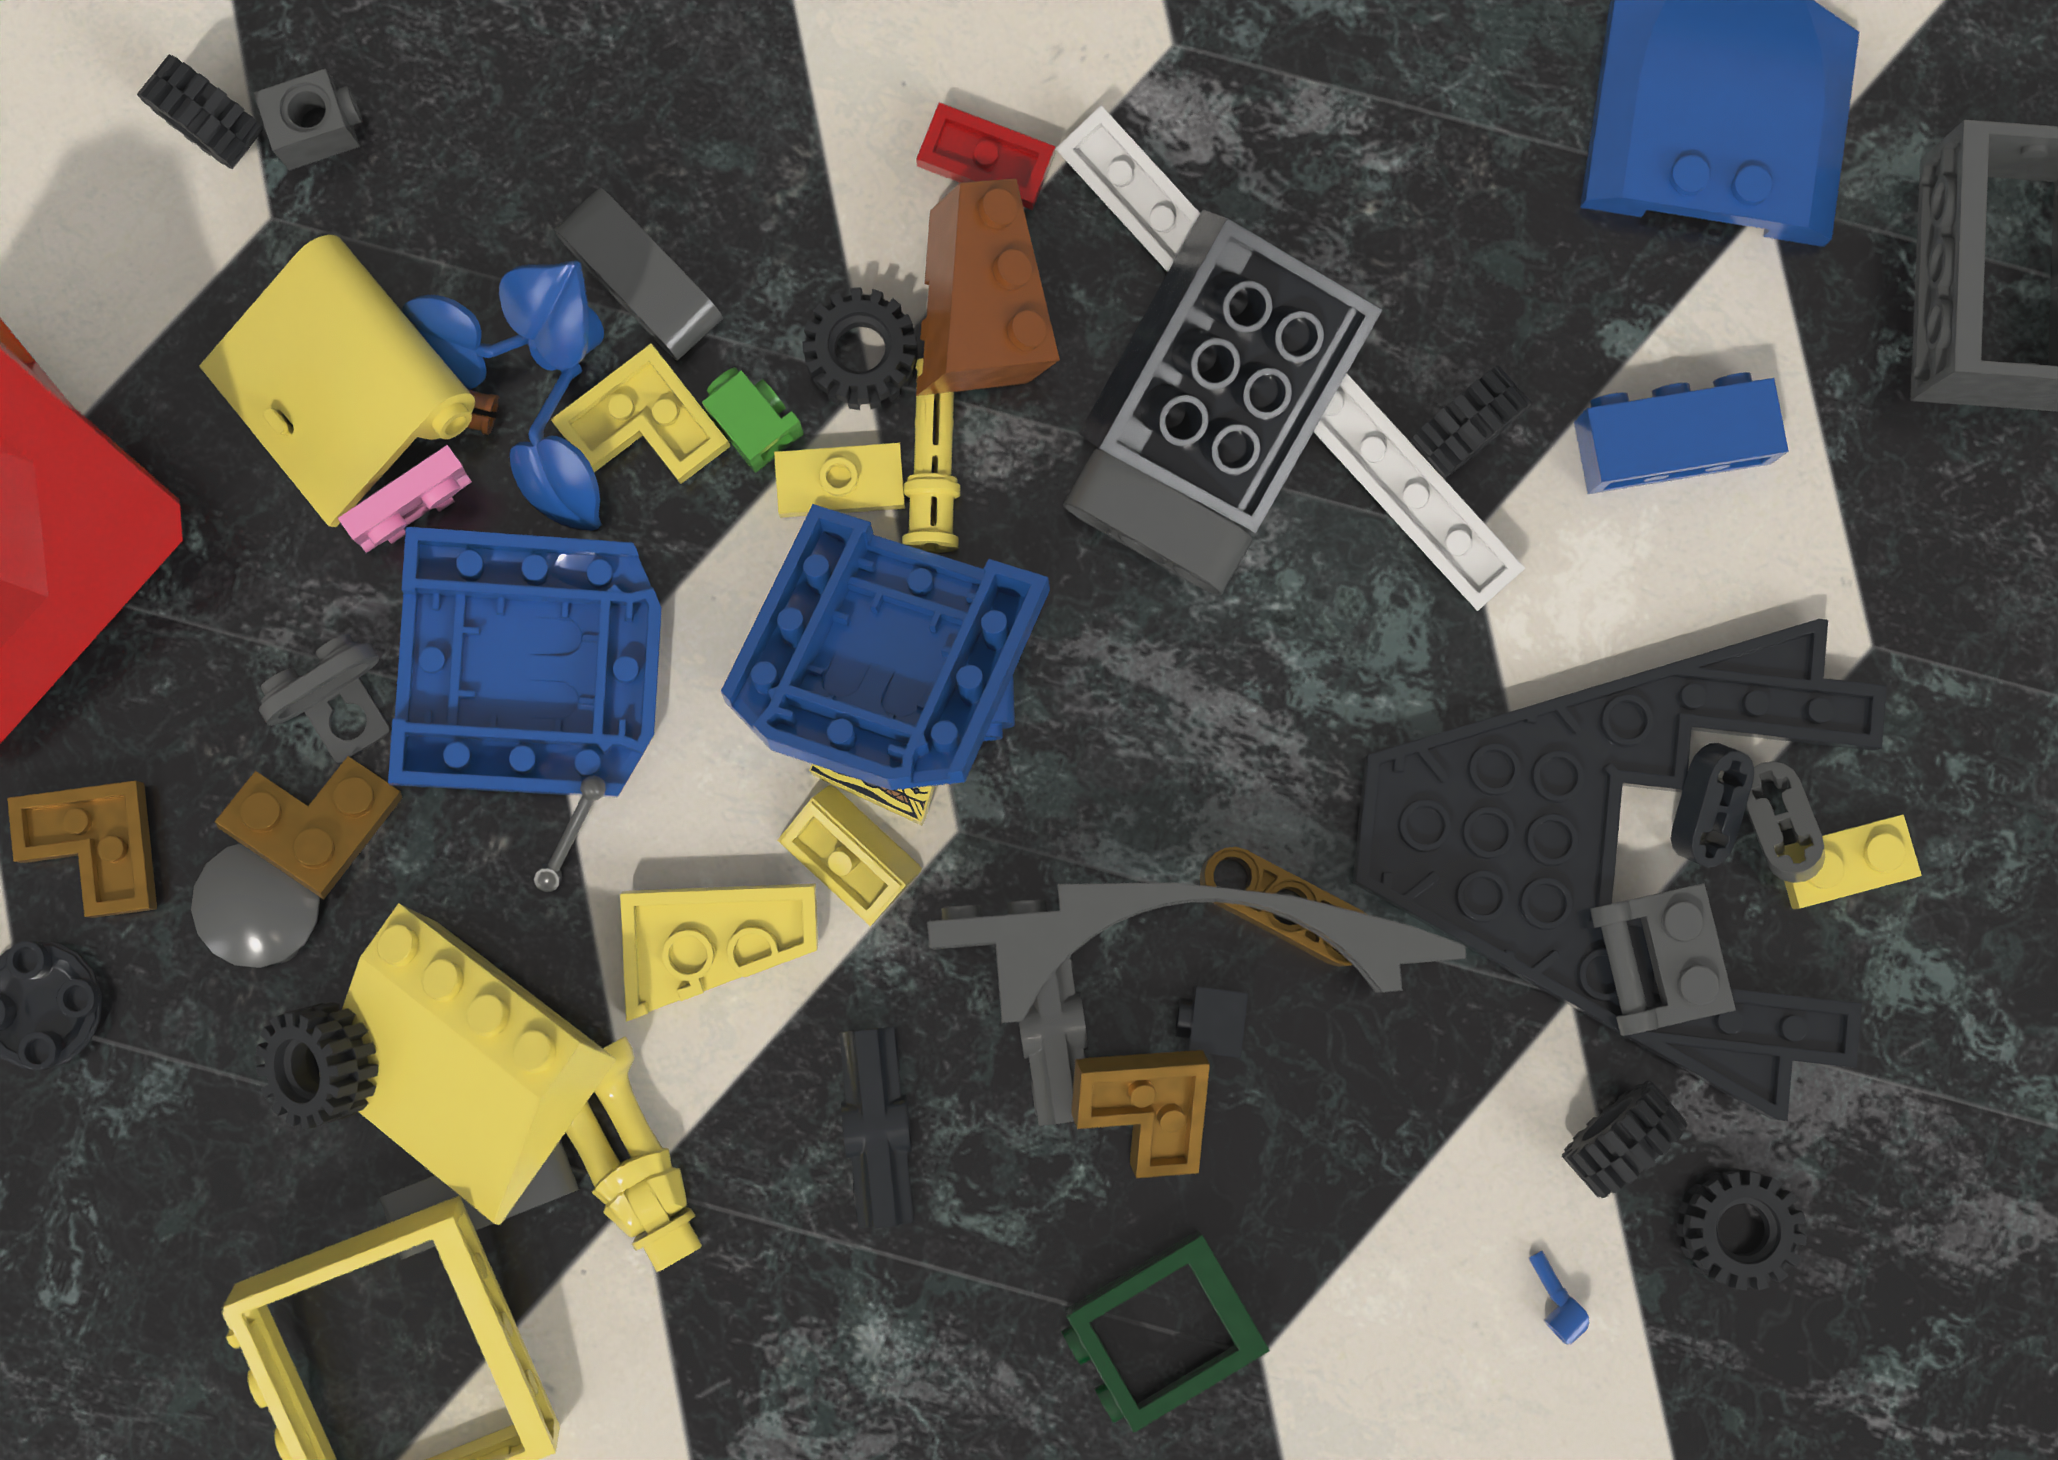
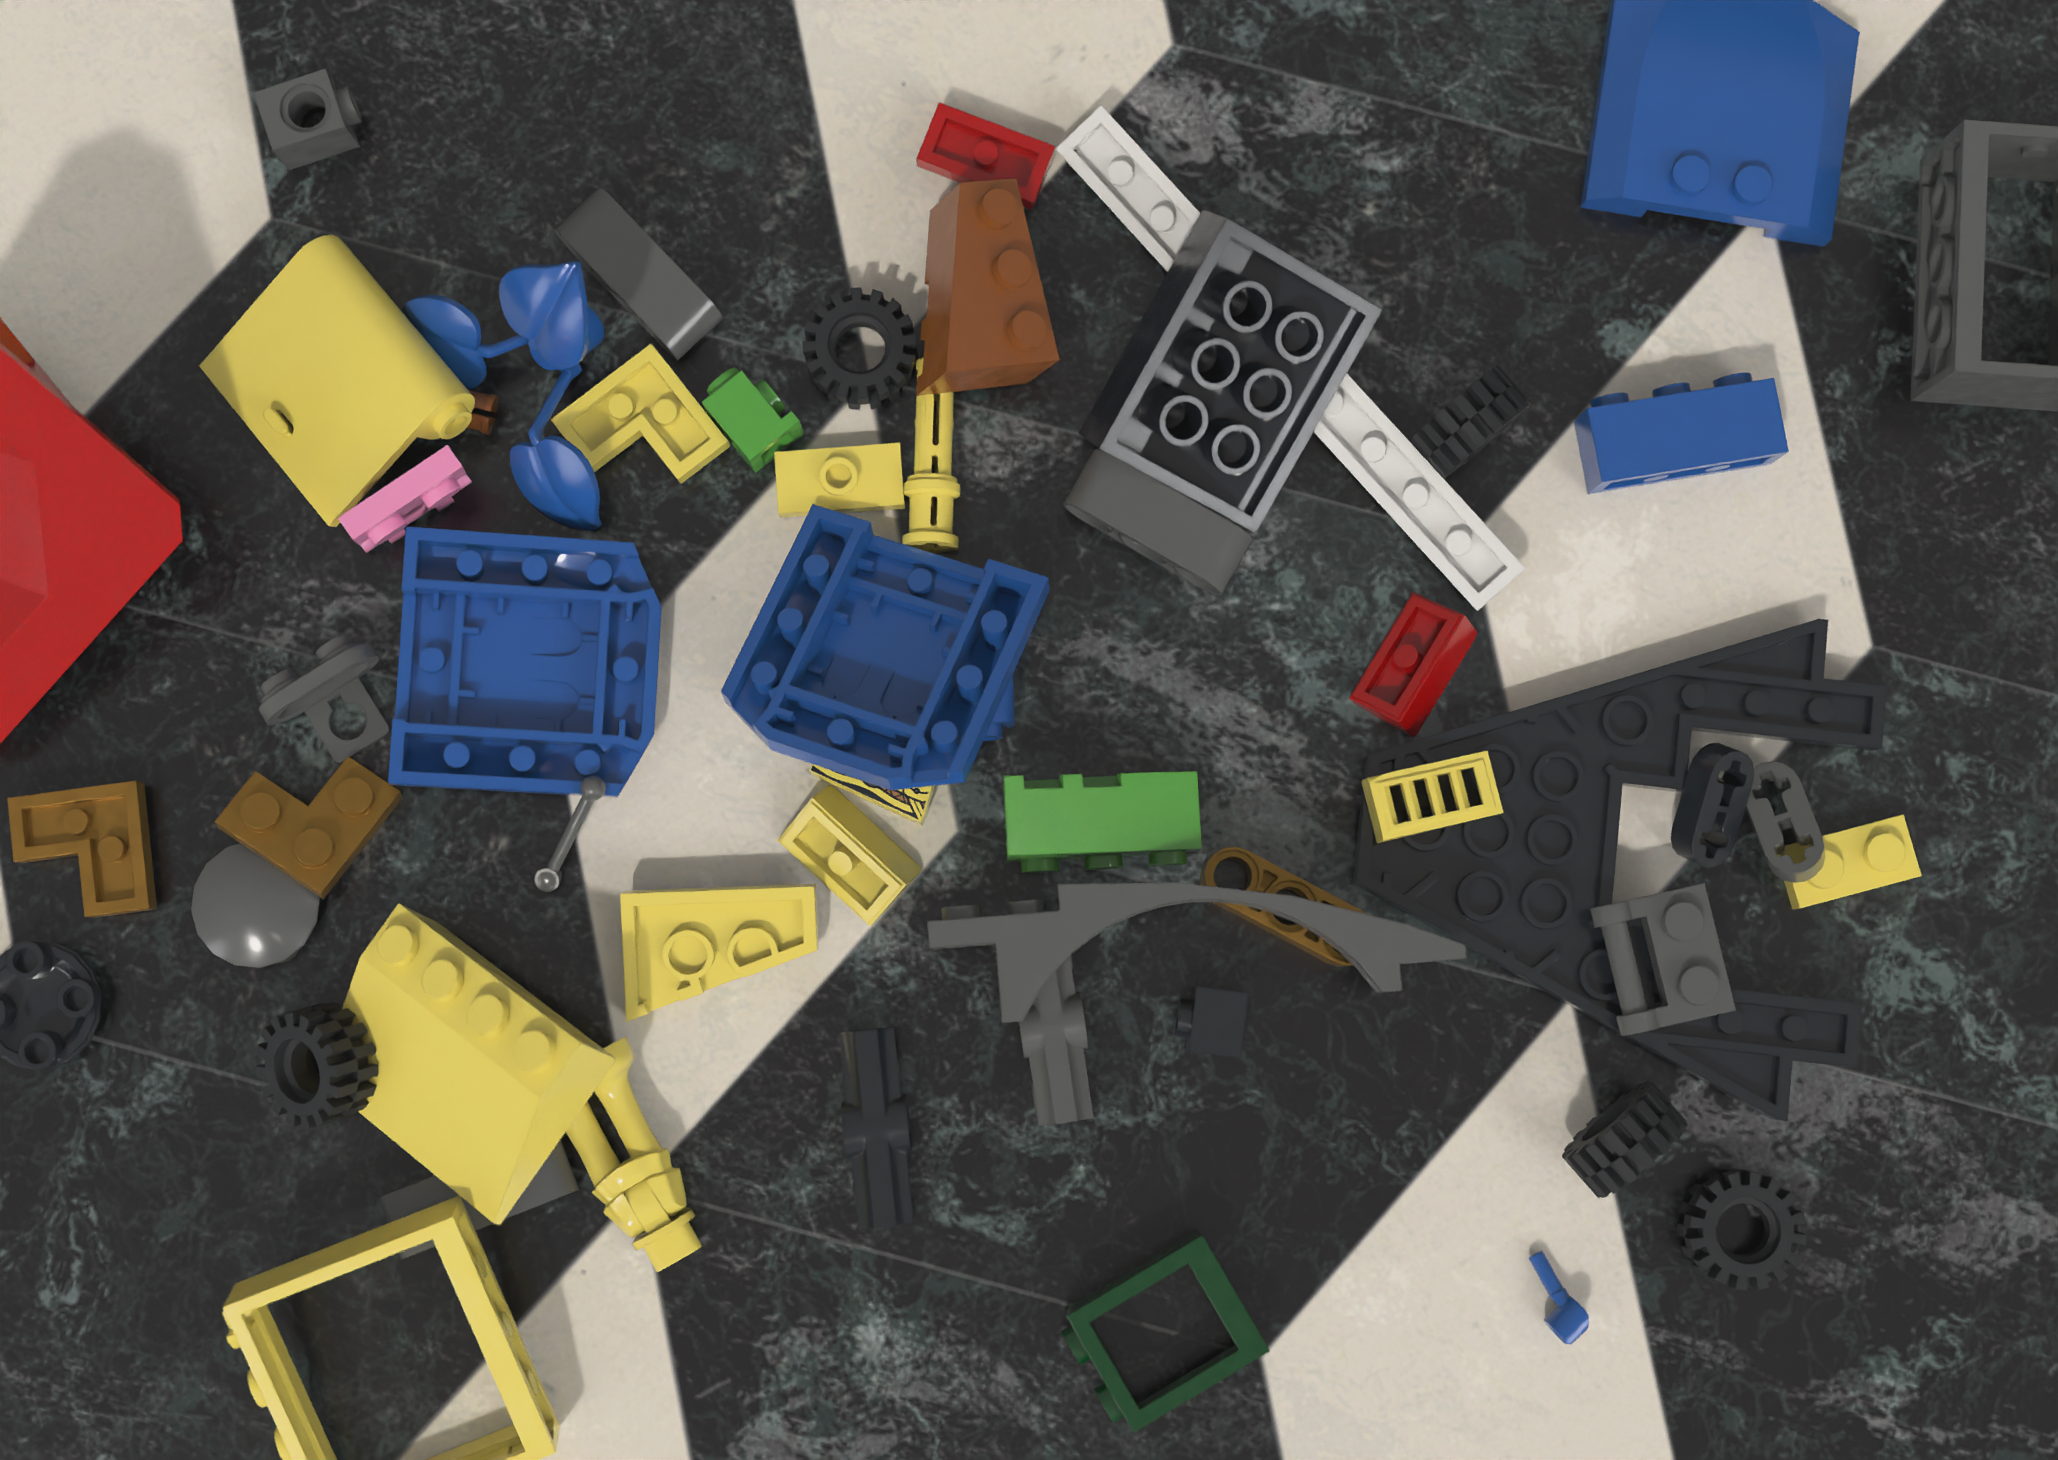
(200, 111): black tyre -> none
(1102, 819): none -> bright green wedge
(1155, 1094): pearl gold plate -> none
(1382, 808): none -> light yellow slope
(1414, 664): none -> red slope

